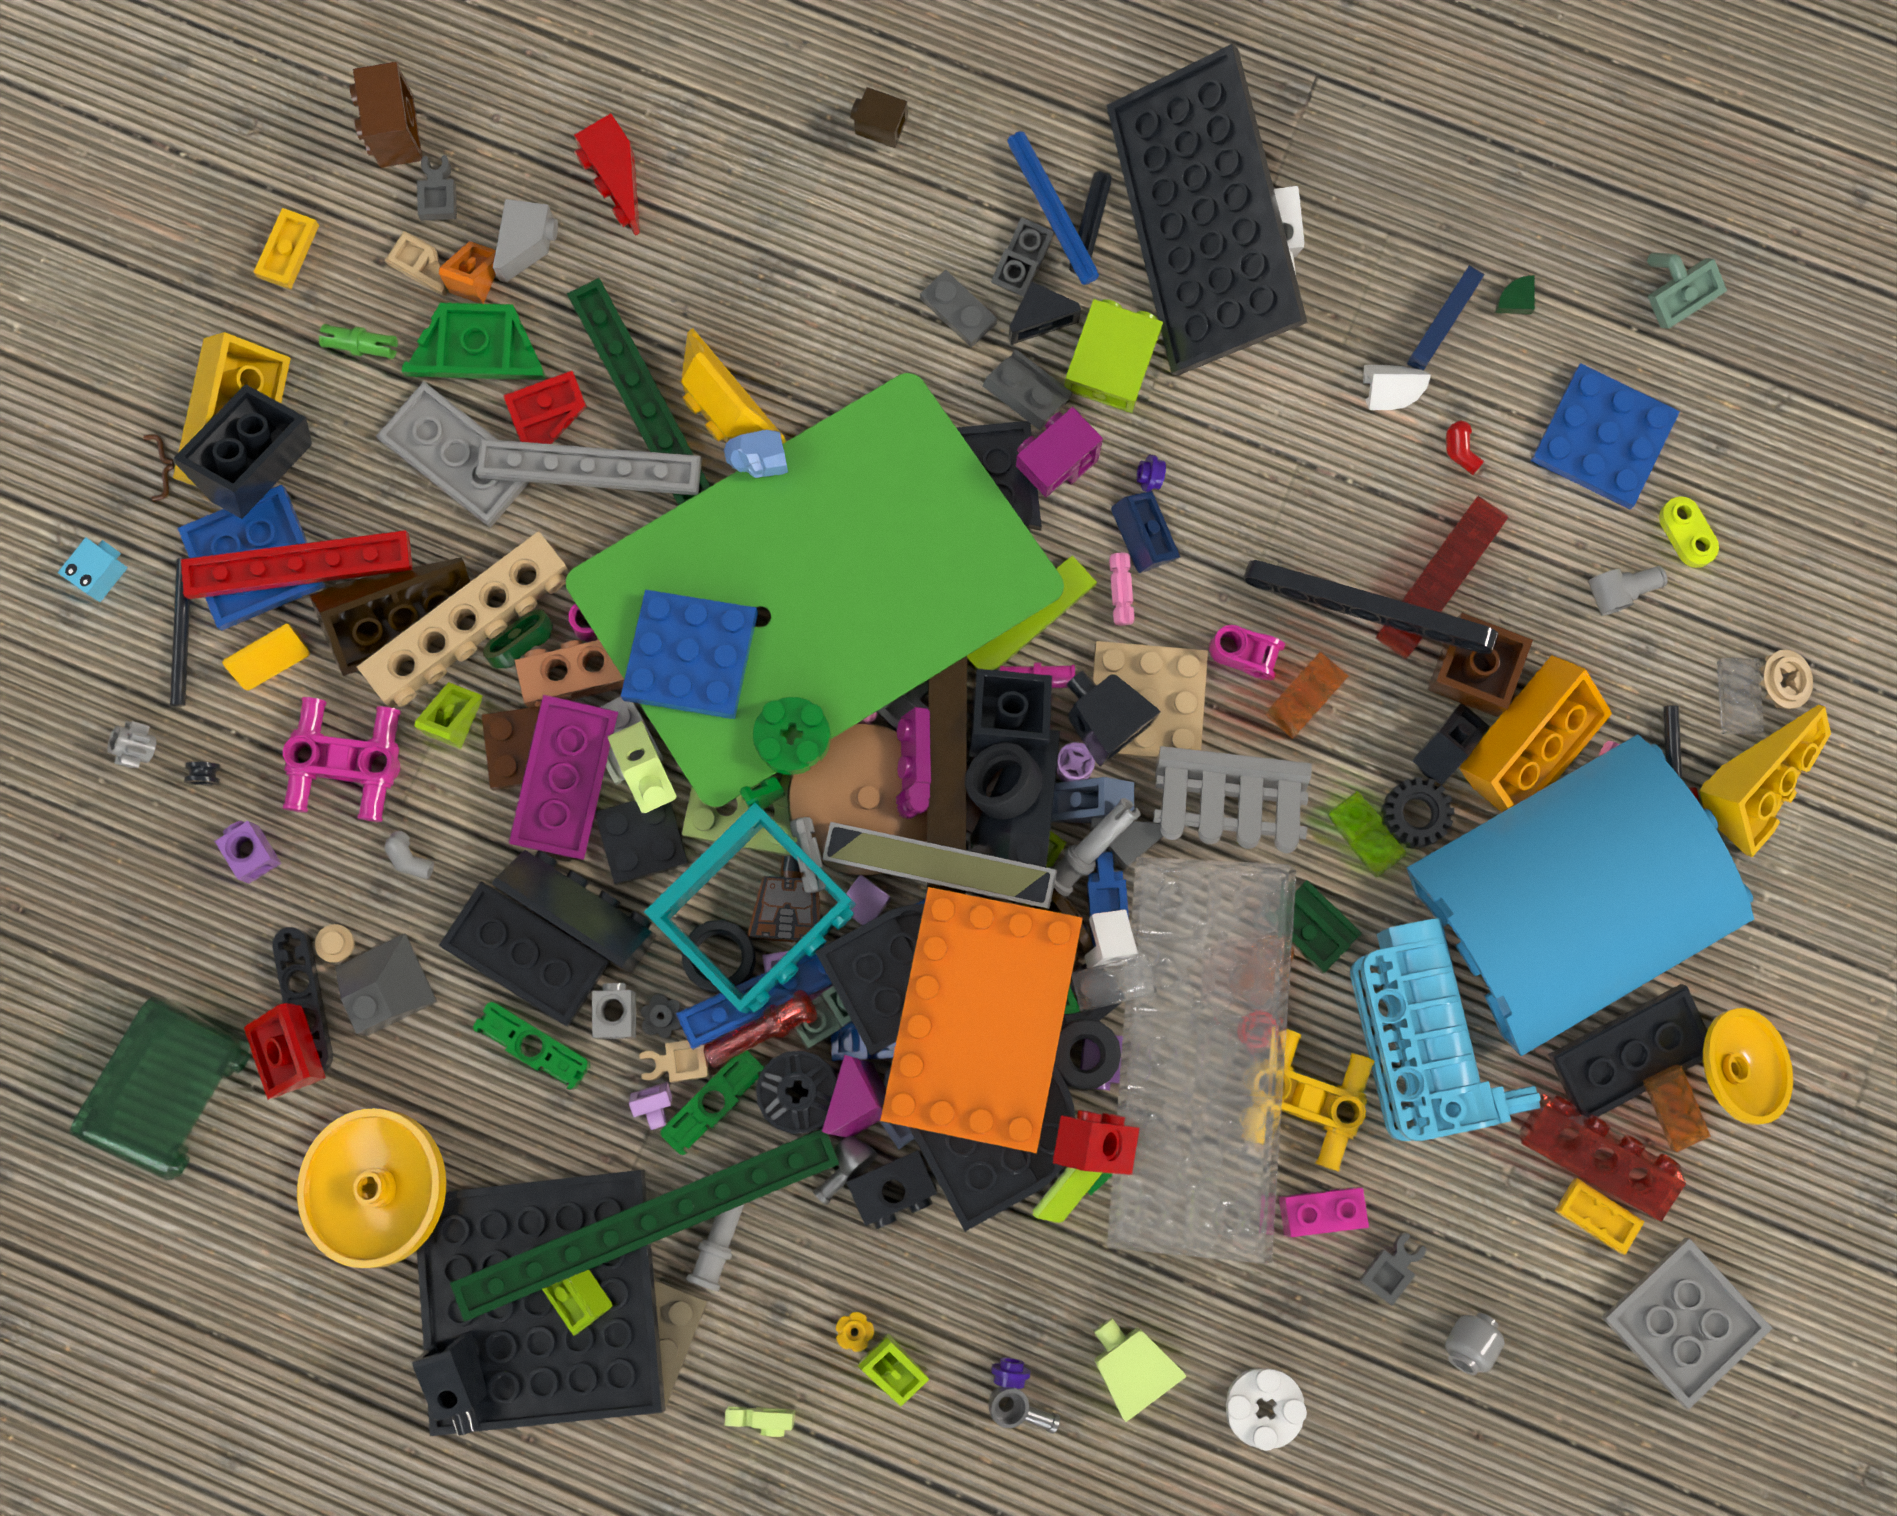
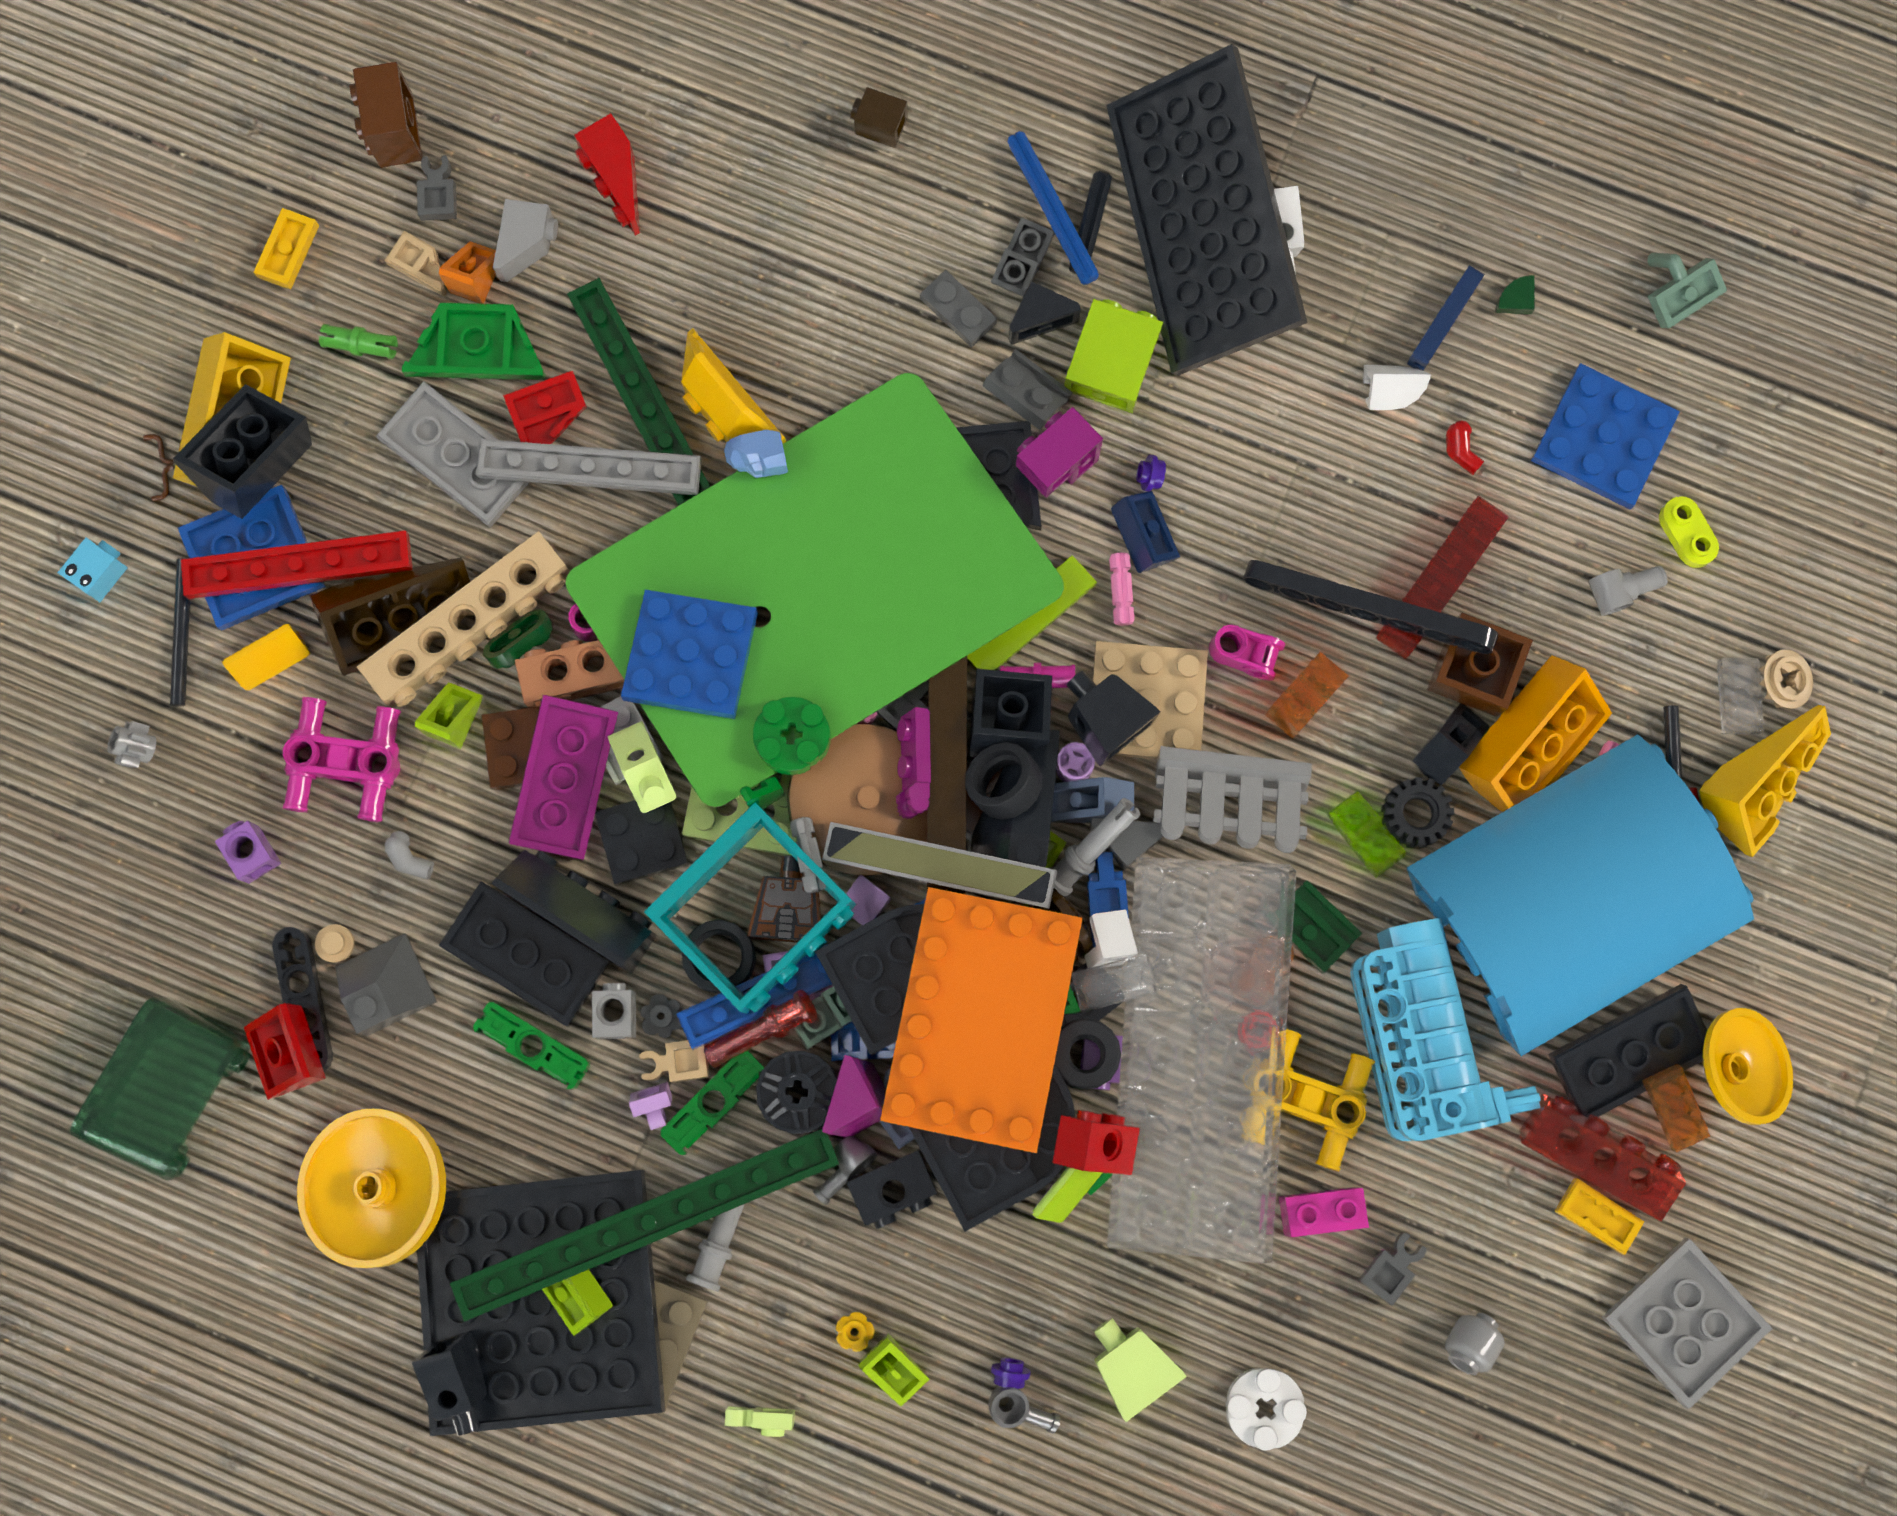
(202, 773): black bush -> none

